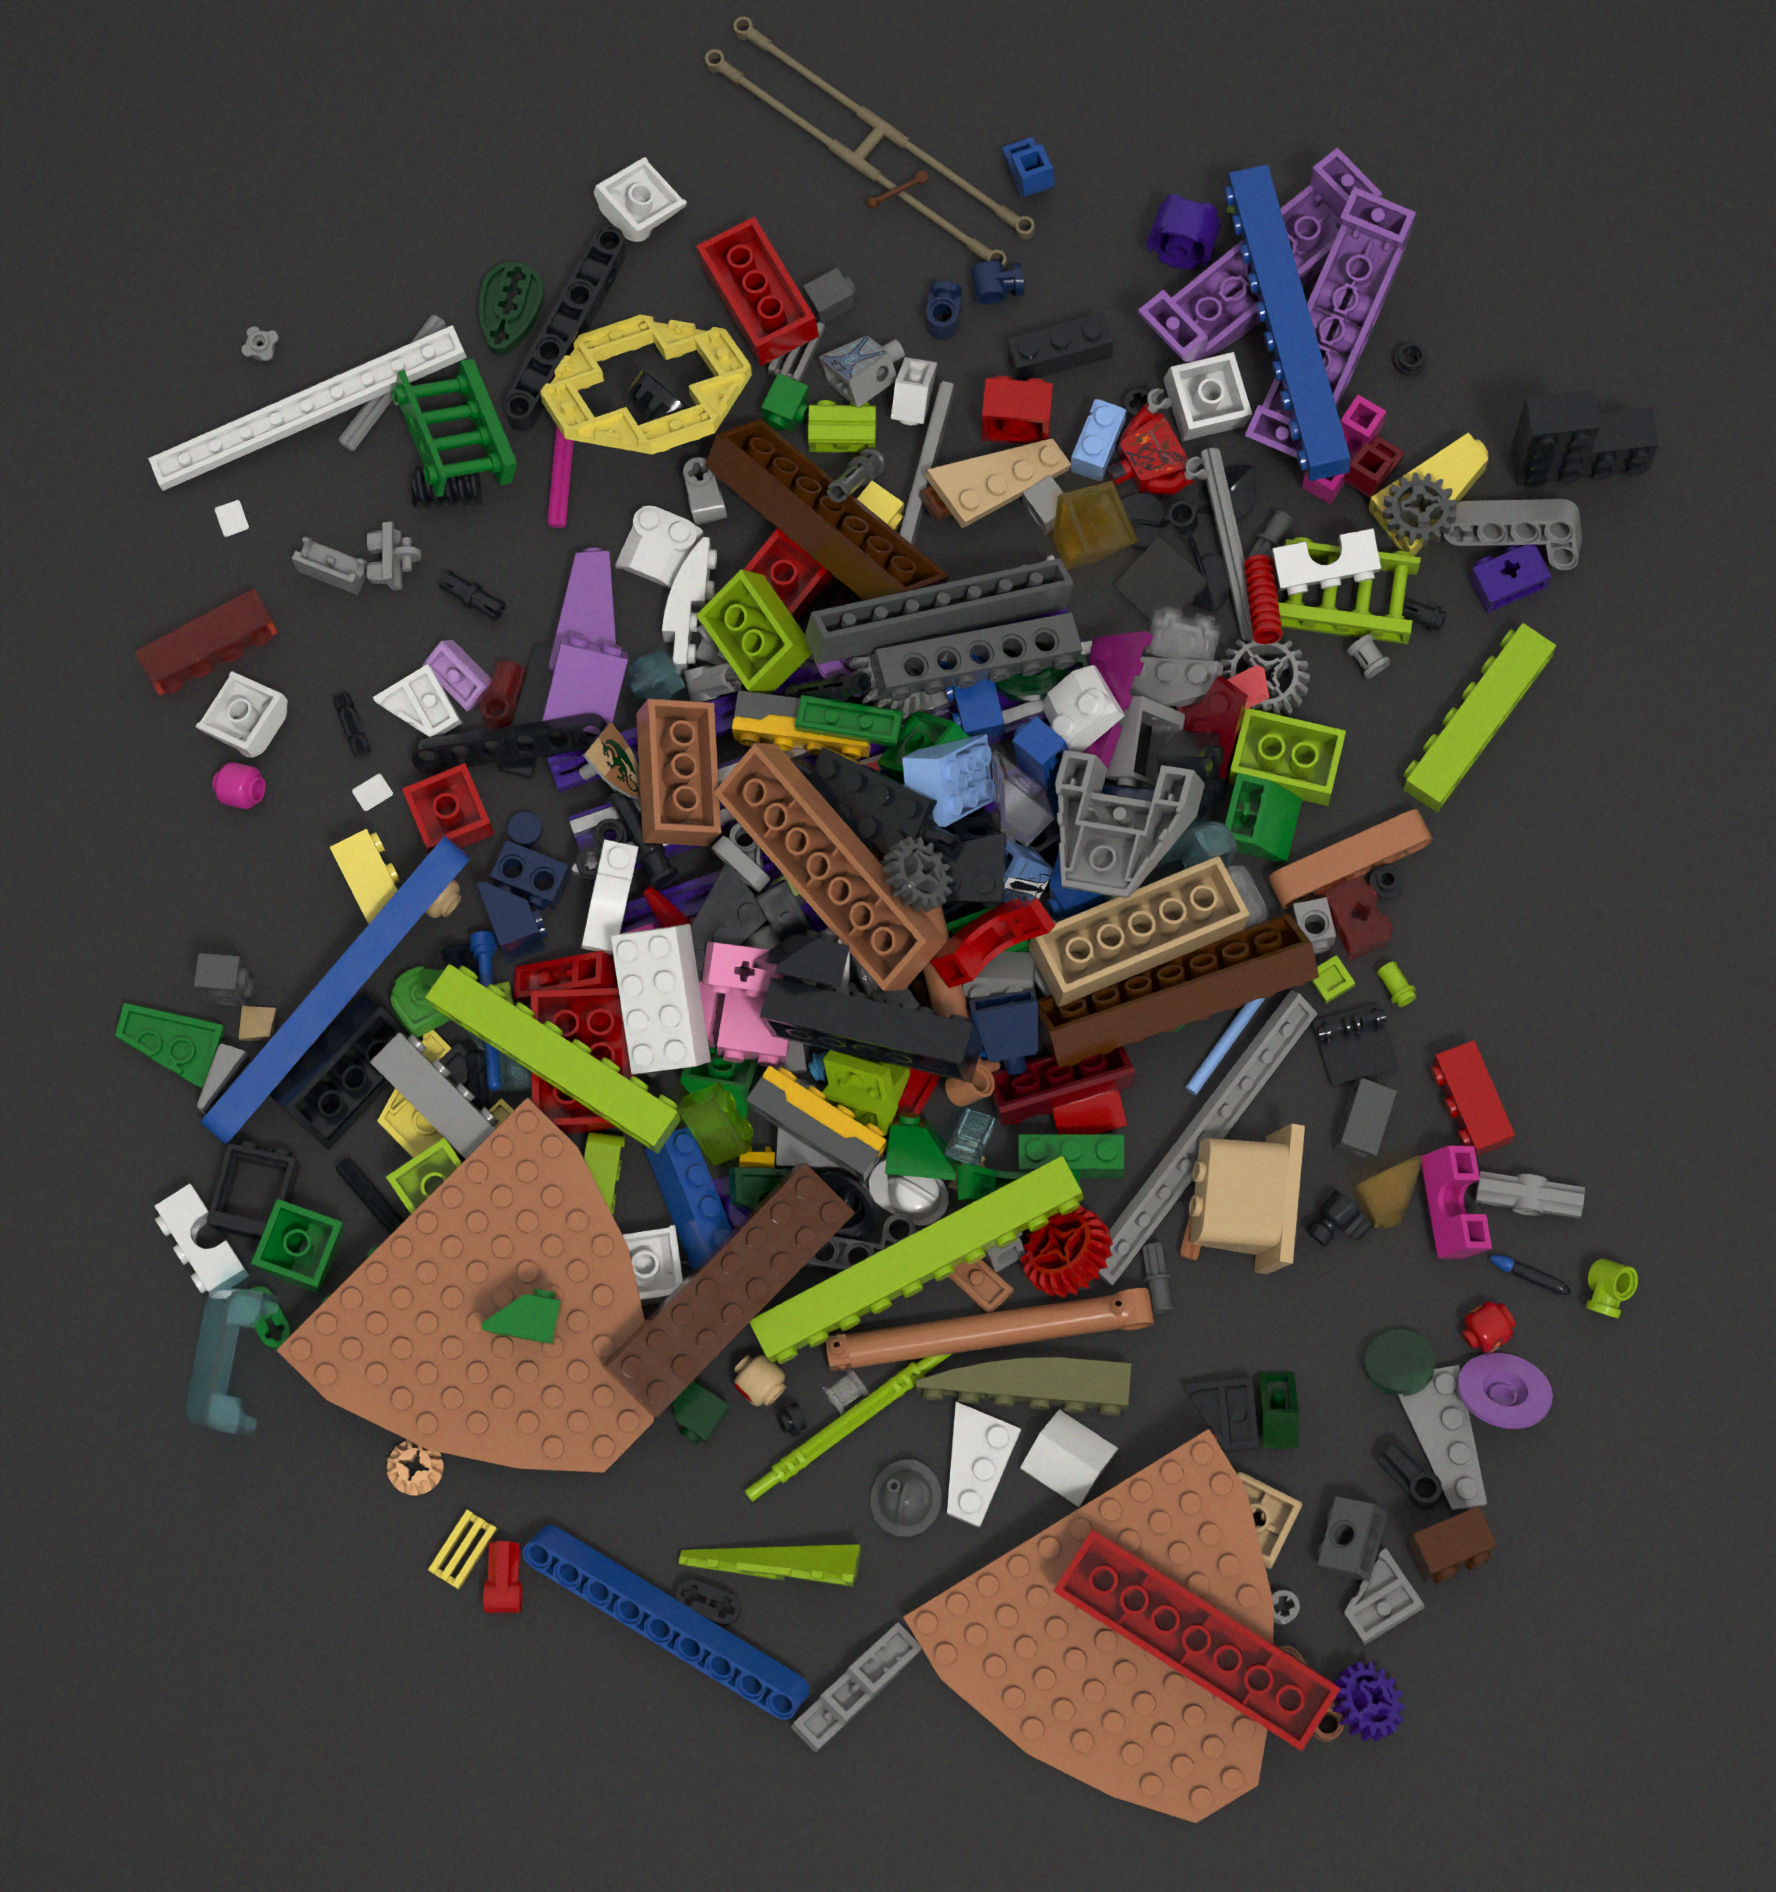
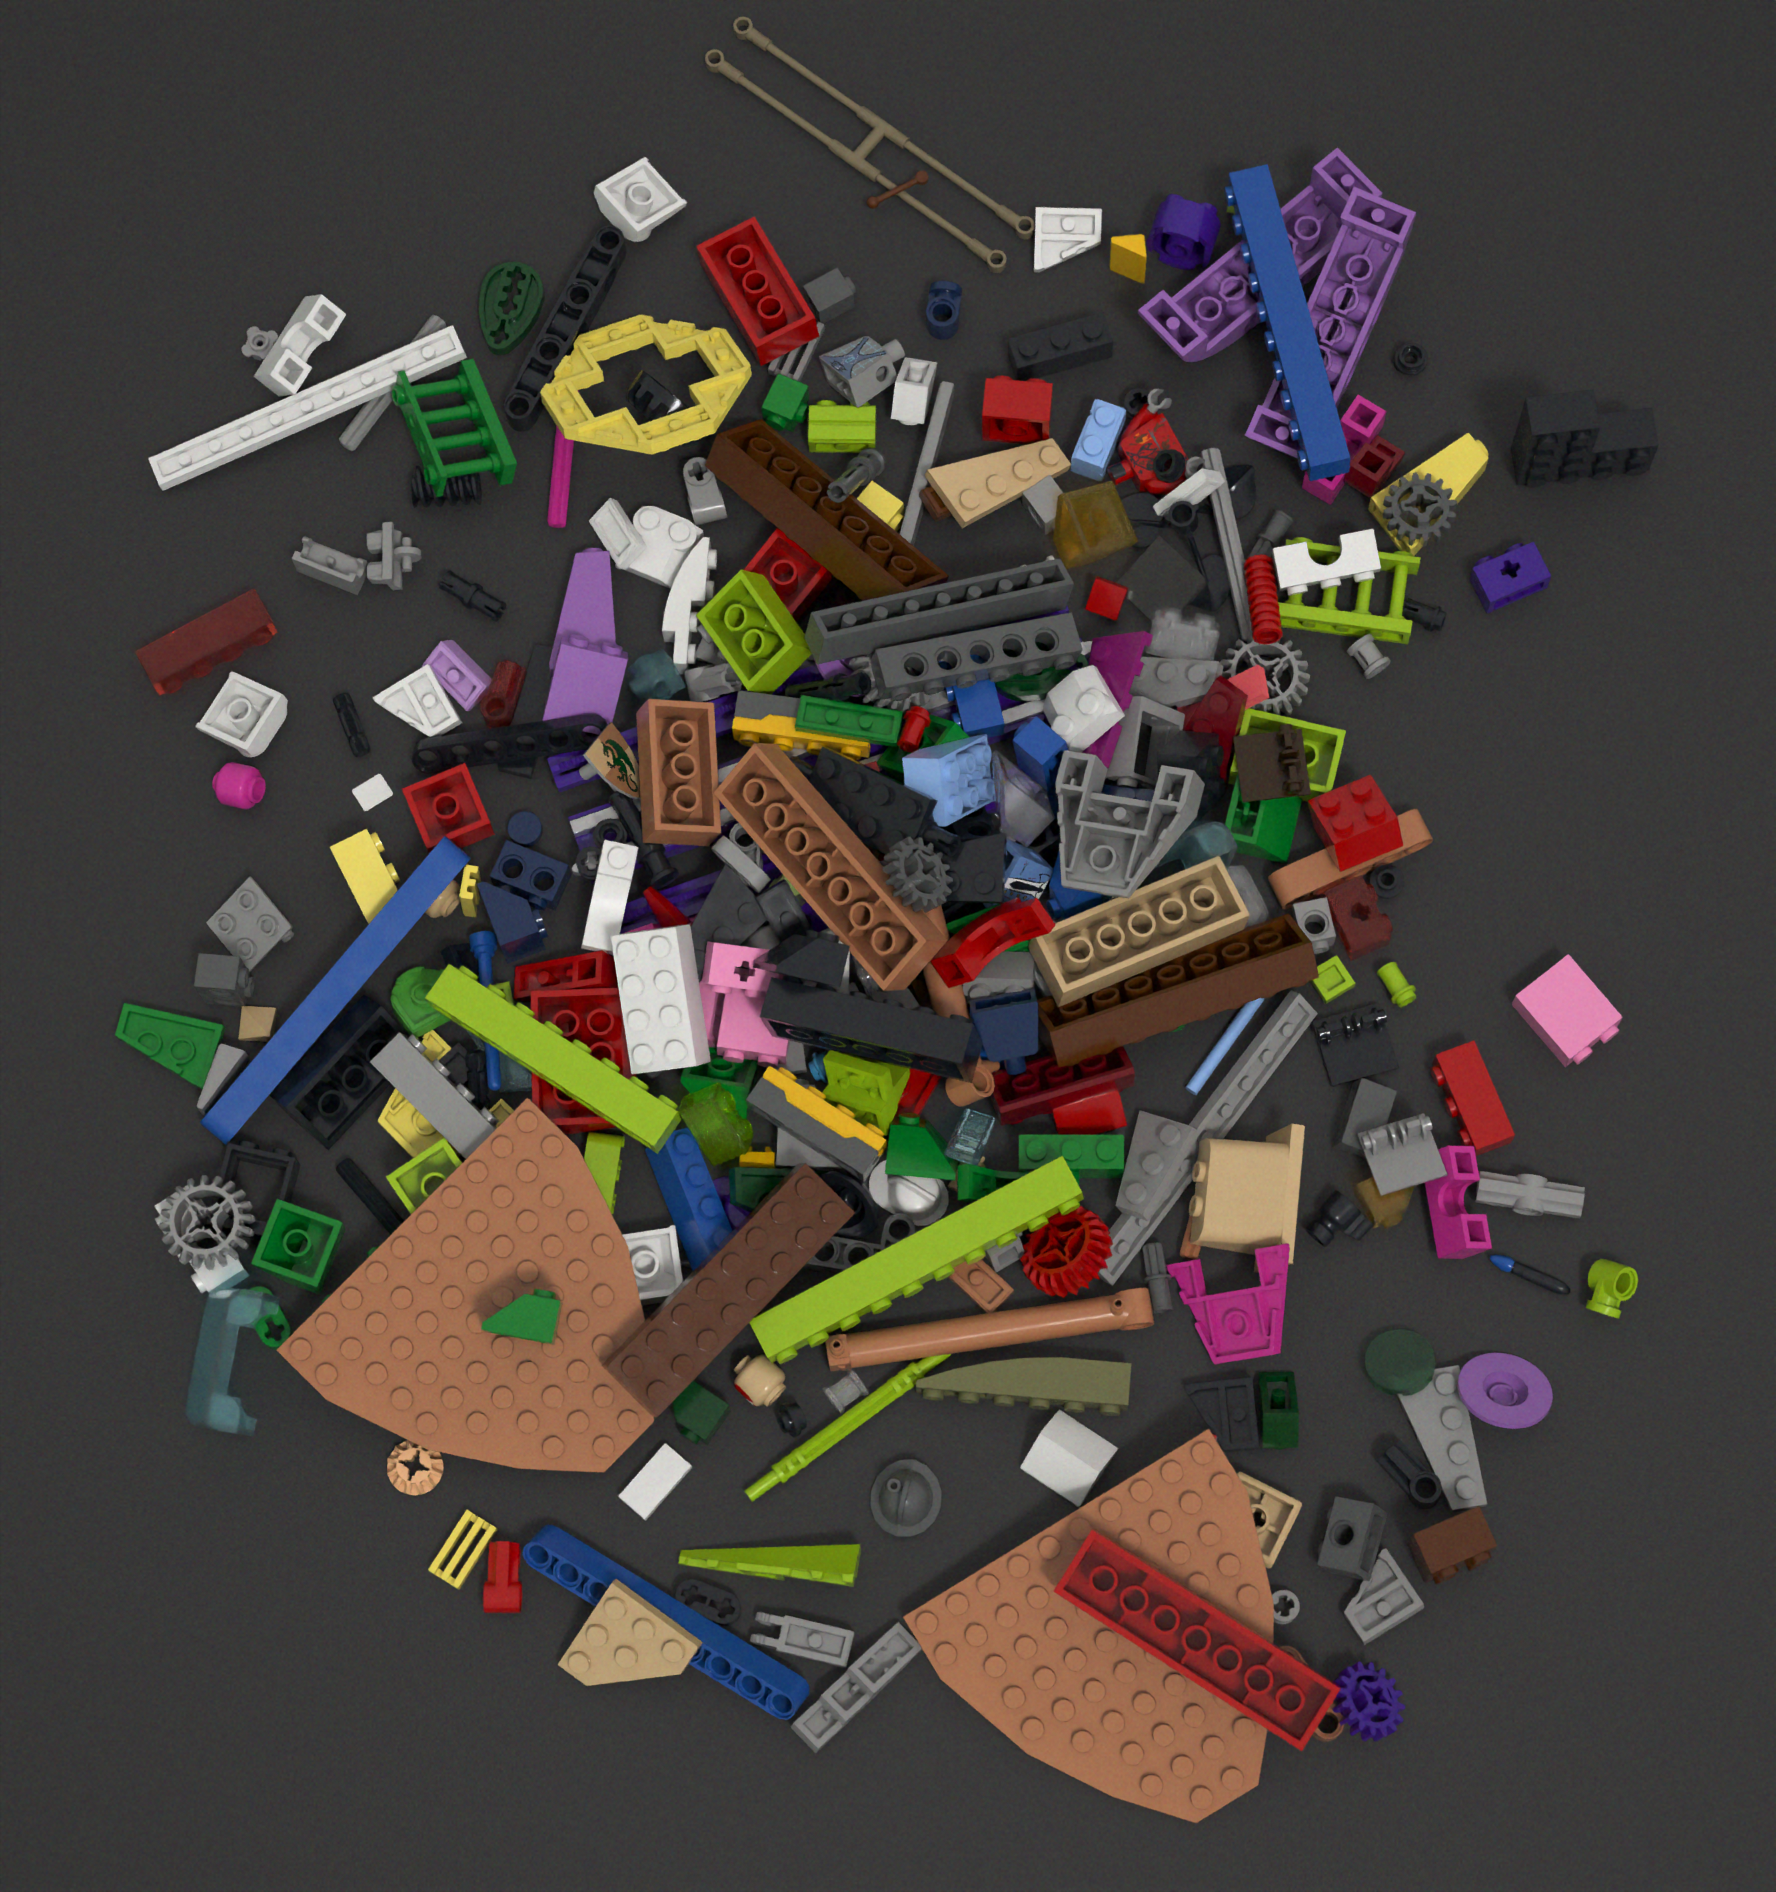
(188, 1199): none -> light grey gear
(231, 518): white sticker -> none
(250, 924): none -> light grey hinge
(309, 326): none -> white arch
(469, 890): none -> light yellow tile
(617, 533): none -> white tile
(628, 1641): none -> tan plate
(655, 1481): none -> white tile
(806, 1639): none -> light grey hinge
(916, 721): none -> red pin
(977, 1462): white wing -> none
(992, 282): dark blue piece -> none
(1029, 167): blue brick -> none
(1064, 234): none -> white wing
(1106, 598): none -> red tile
(1129, 256): none -> yellow slope
(1152, 1163): none -> light grey wing
(1169, 465): none -> black plate
(1191, 490): none -> white tile
(1207, 396): white brick -> none
(1240, 1321): none -> dark pink wing
(1272, 765): none -> dark brown hinge
(1355, 823): none -> red brick
(1402, 1154): none -> light grey hinge
(1479, 717): lime brick -> none
(1488, 1327): red head -> none
(1521, 523): light grey beam -> none
(1567, 1011): none -> bright pink brick

